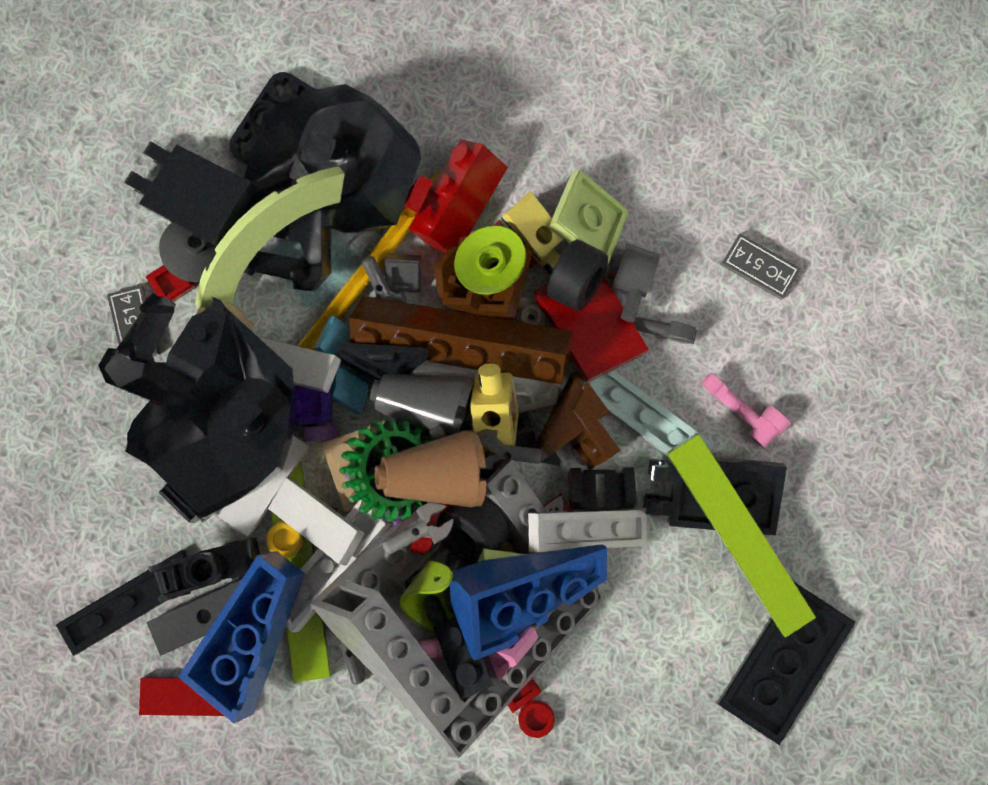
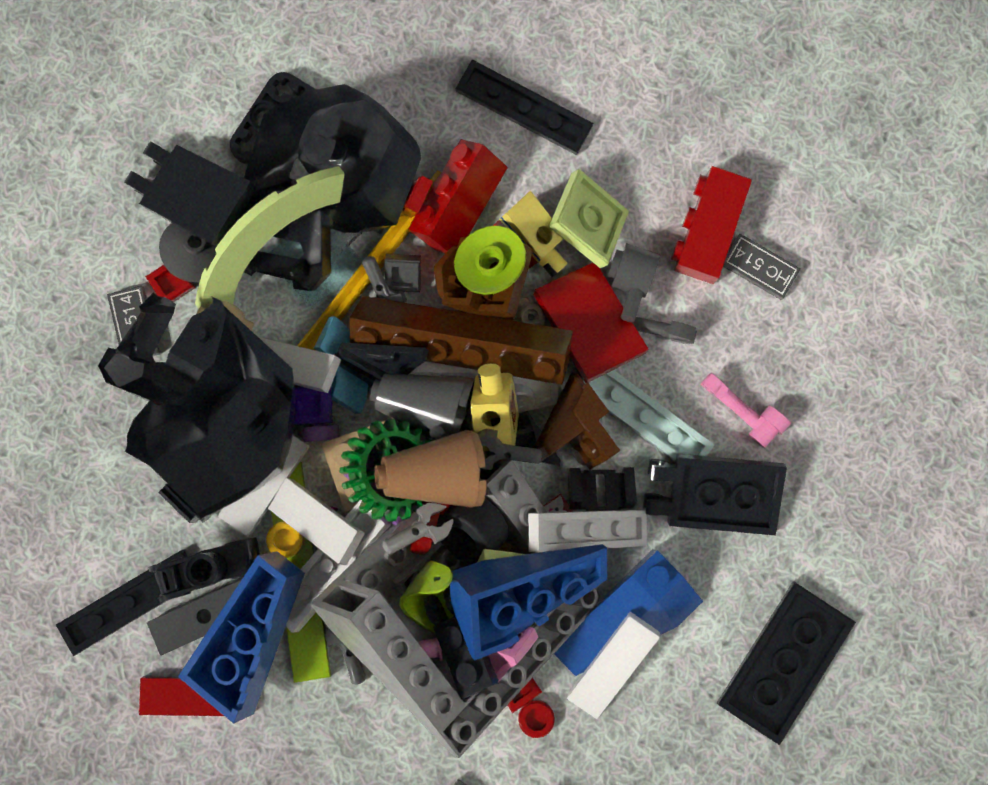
(524, 107): none -> black tile
(577, 275): black tyre -> none
(613, 665): none -> white tile
(649, 591): none -> blue wedge
(711, 224): none -> red brick
(741, 535): lime tile -> none

